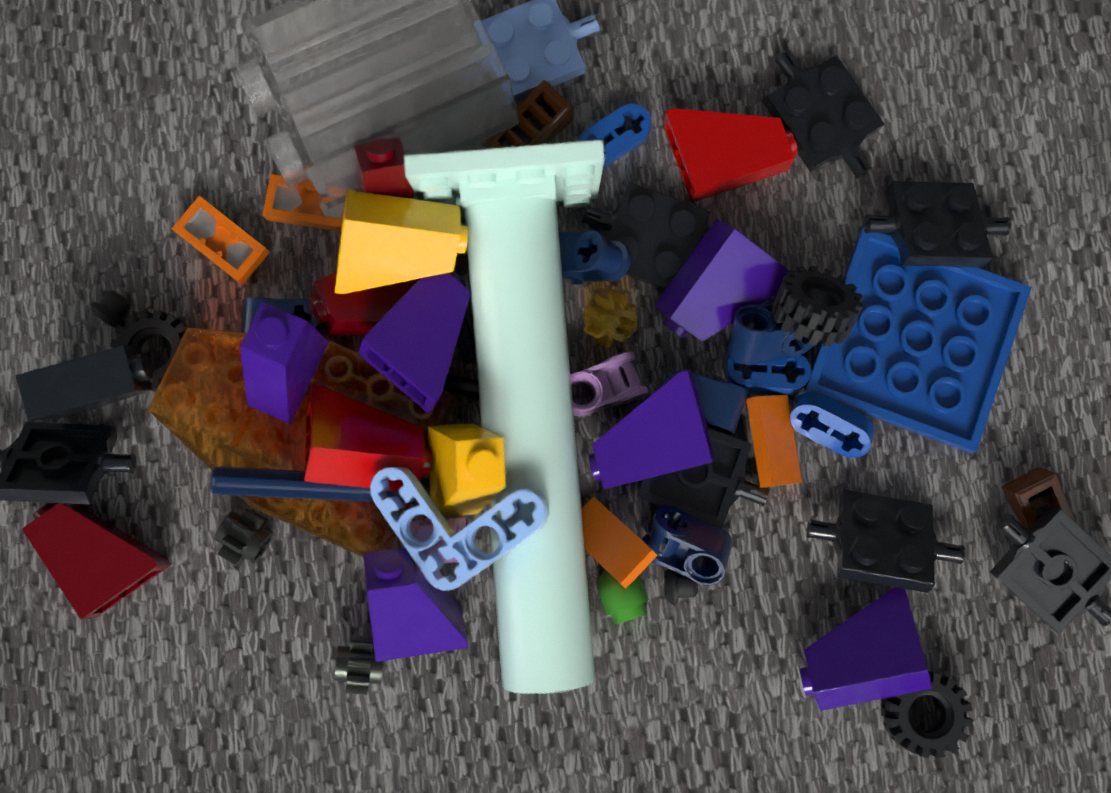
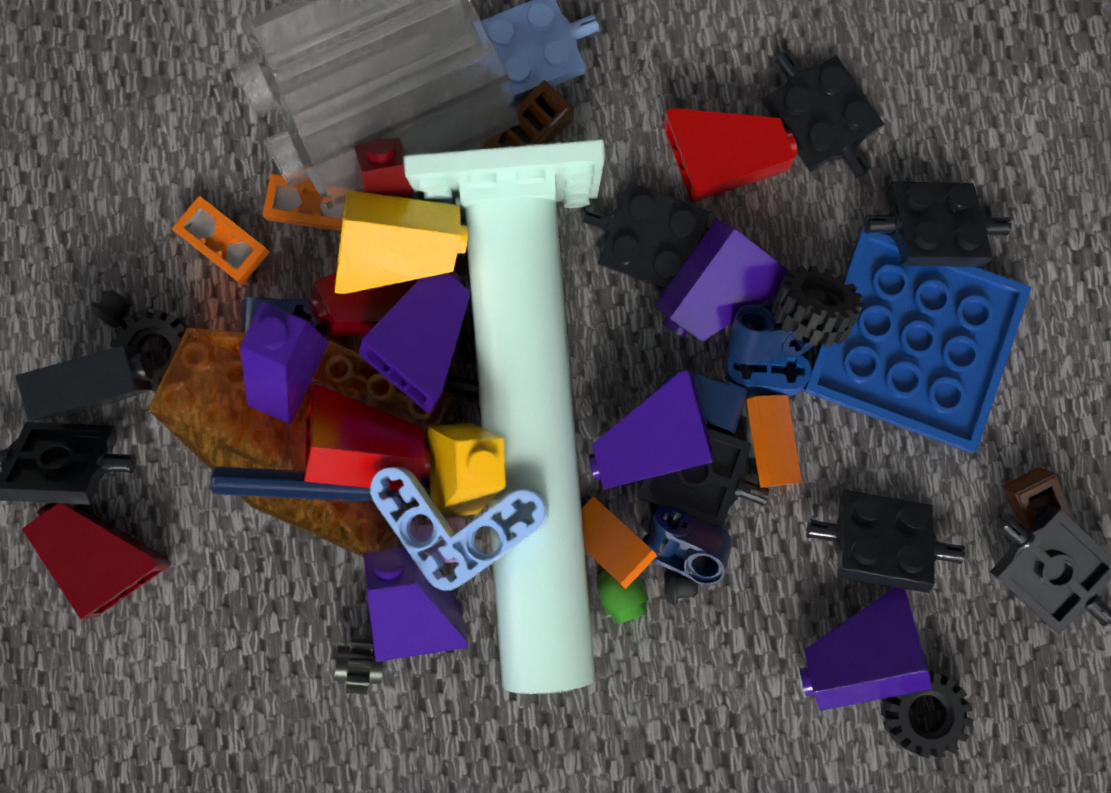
(243, 537): pearl dark grey gear -> none
(591, 258): dark blue piece -> none
(610, 318): clear yellow gear -> none
(612, 124): blue beam -> none
(612, 384): lavender piece -> none
(832, 424): blue beam -> none

